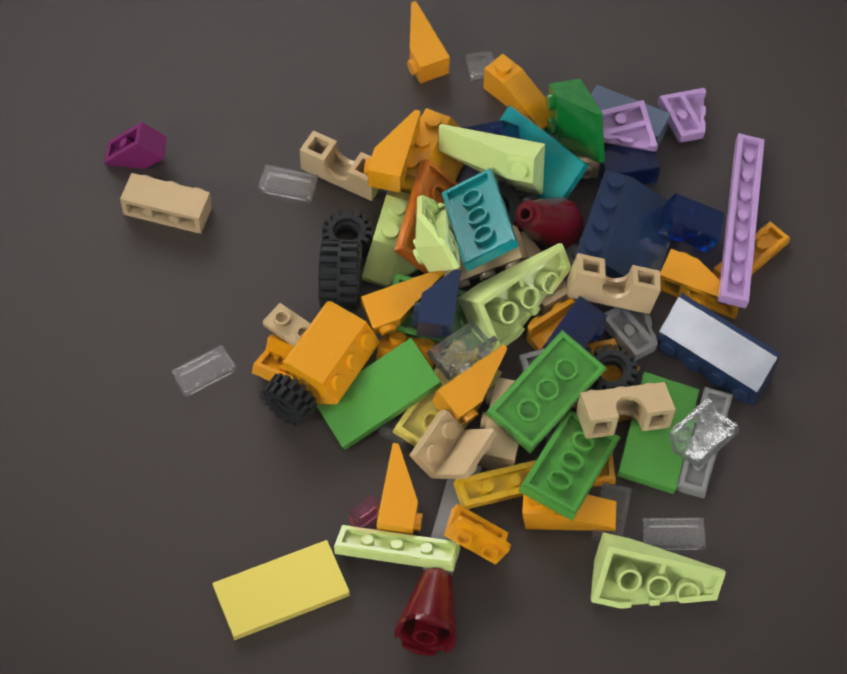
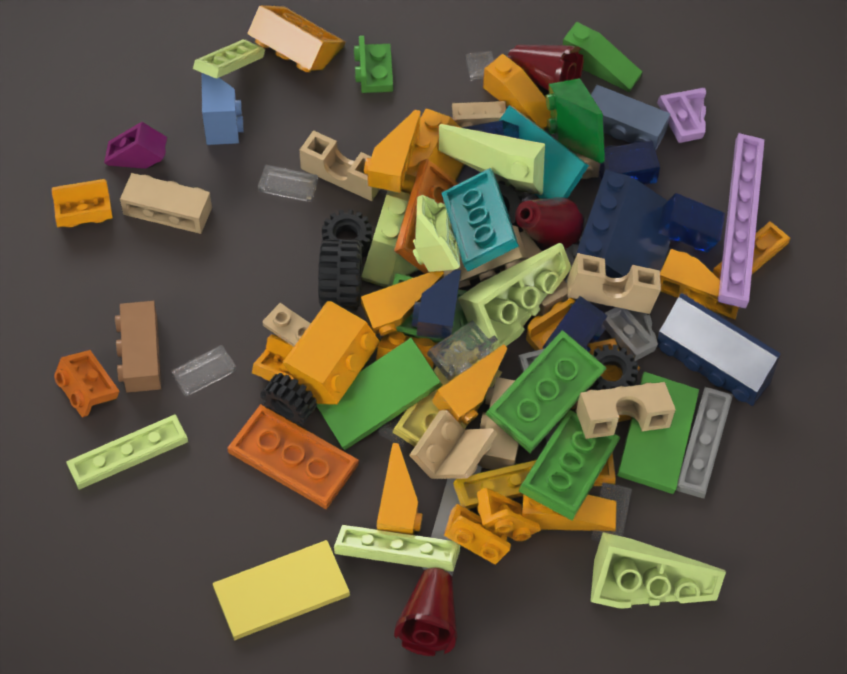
(82, 203): none -> light orange bracket
(84, 381): none -> orange bracket
(127, 451): none -> yellowish green tile
(138, 346): none -> medium nougat brick
(220, 112): none -> medium blue slope
(229, 58): none -> yellowish green tile
(293, 456): none -> orange tile
(294, 37): none -> slope
(364, 512): clear pink tile -> none
(374, 67): none -> bright green bracket
(427, 53): light orange slope -> none
(477, 113): none -> tan bracket
(504, 516): none -> light orange bracket
(548, 62): none -> dark red cone
(602, 57): none -> bright green slope
(629, 126): lavender wing -> none
(674, 533): clear tile -> none
(702, 434): clear bracket -> none

